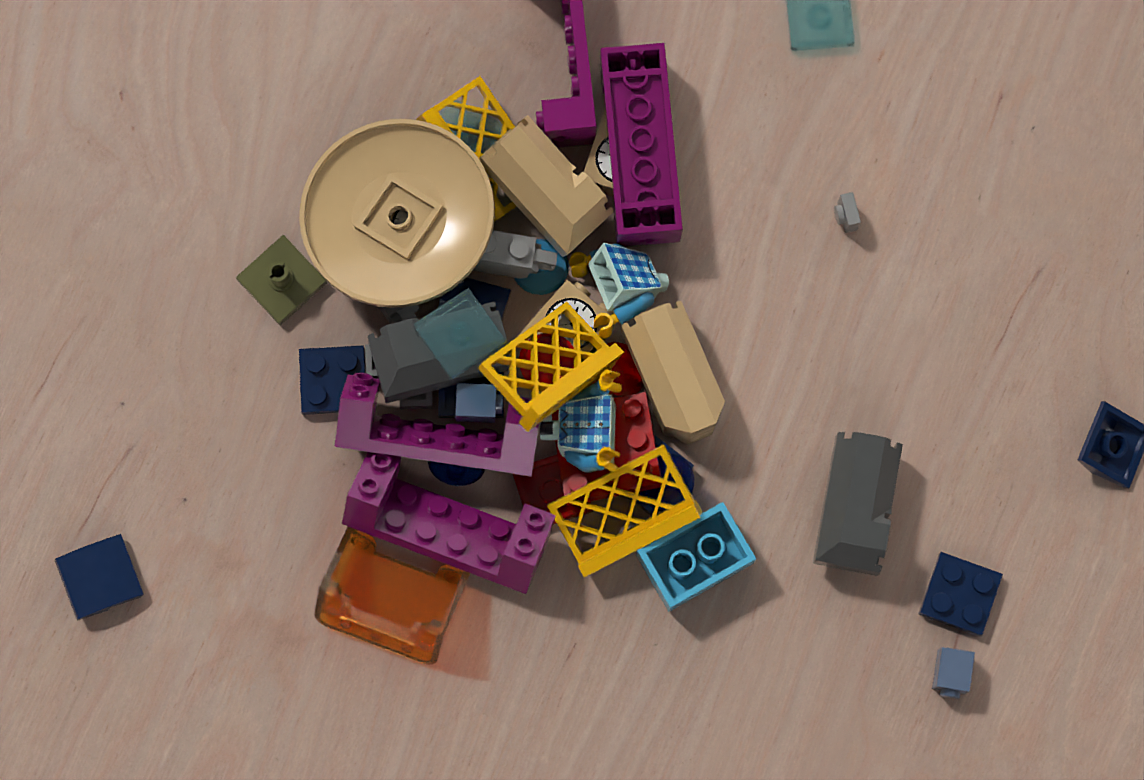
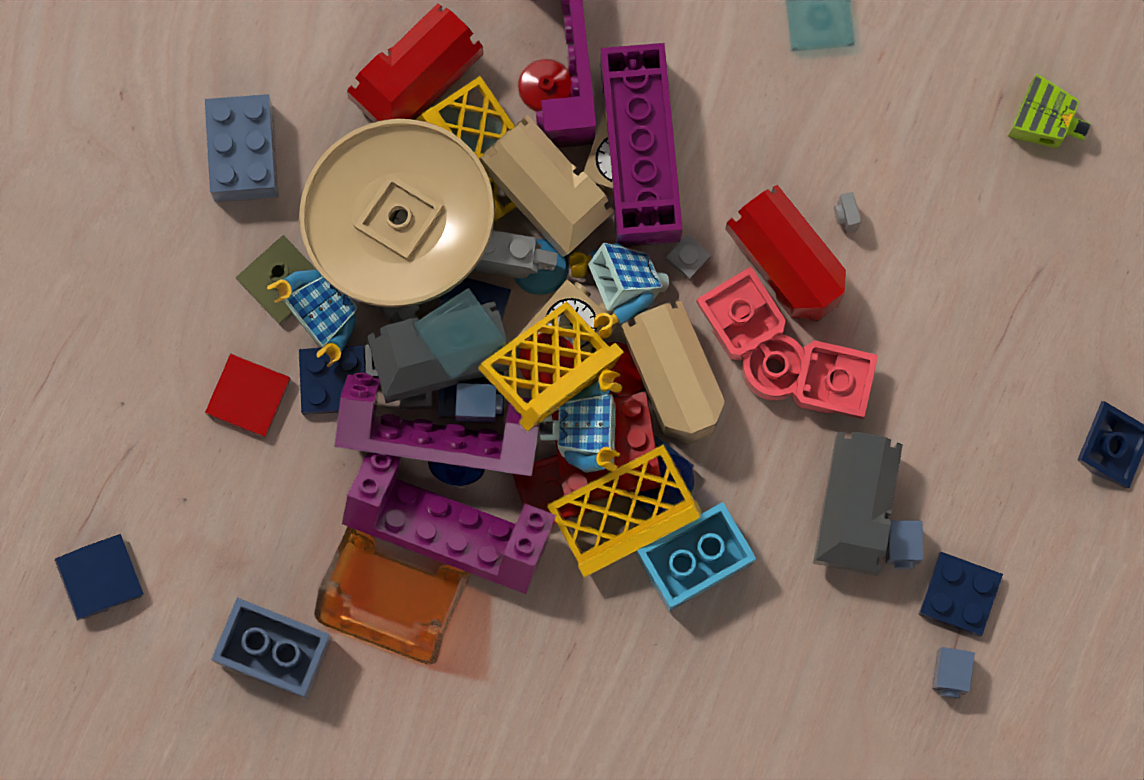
(241, 148): none -> sand blue brick
(247, 395): none -> red tile
(272, 648): none -> sand blue brick
(319, 309): none -> torso
(416, 68): none -> red brick
(544, 81): none -> red piece
(688, 257): none -> light grey plate
(789, 255): none -> red brick
(816, 376): none -> coral plate
(905, 544): none -> sand blue brick
(1048, 115): none -> lime torso

